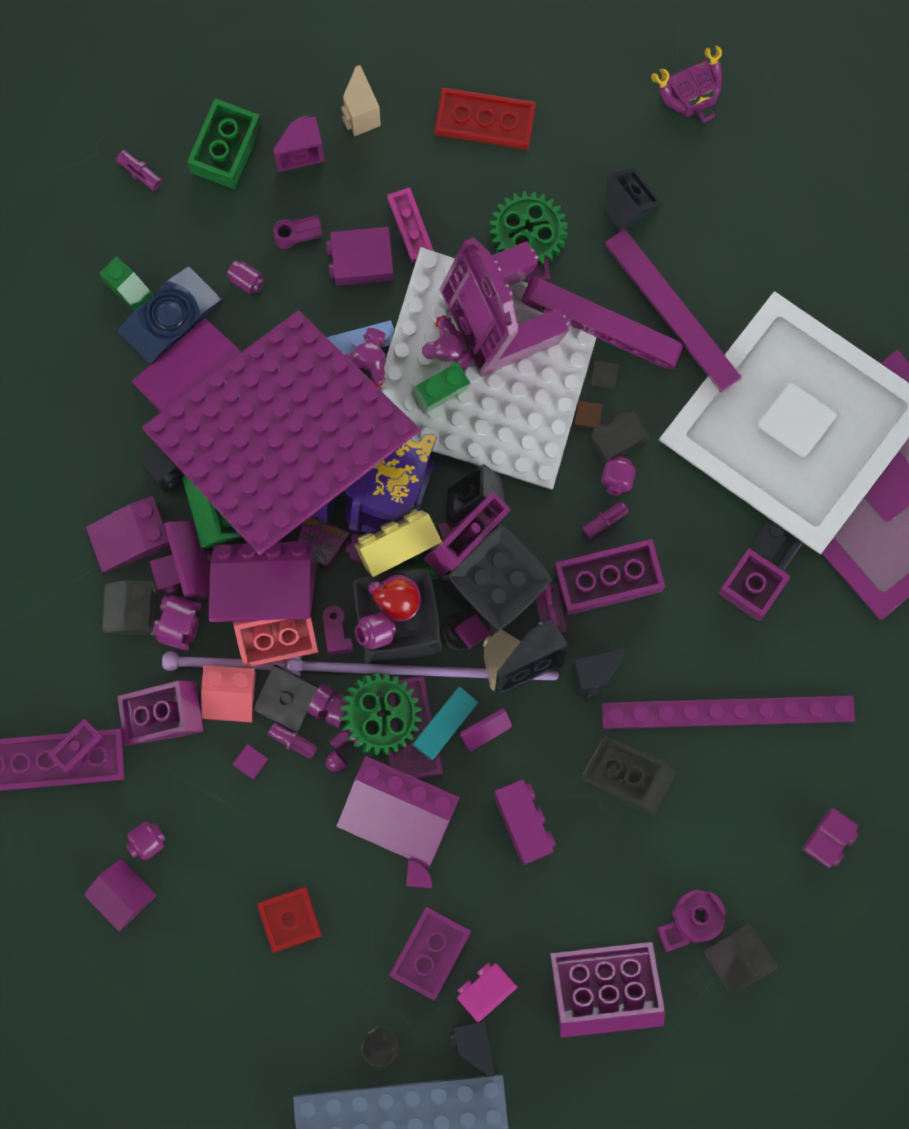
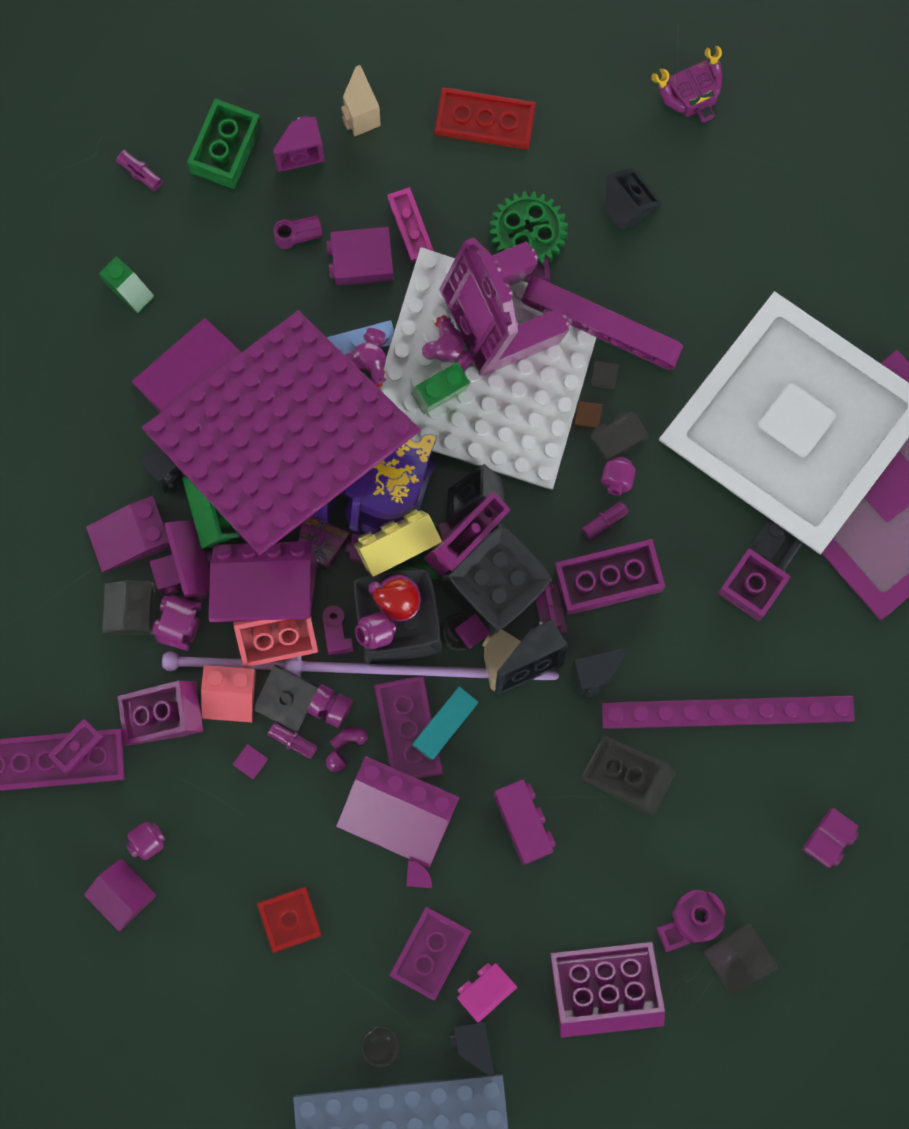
(169, 315): dark blue slope -> none
(245, 277): magenta brick -> none
(358, 715): green gear -> none
(486, 729): magenta slope -> none
(673, 311): magenta tile -> none

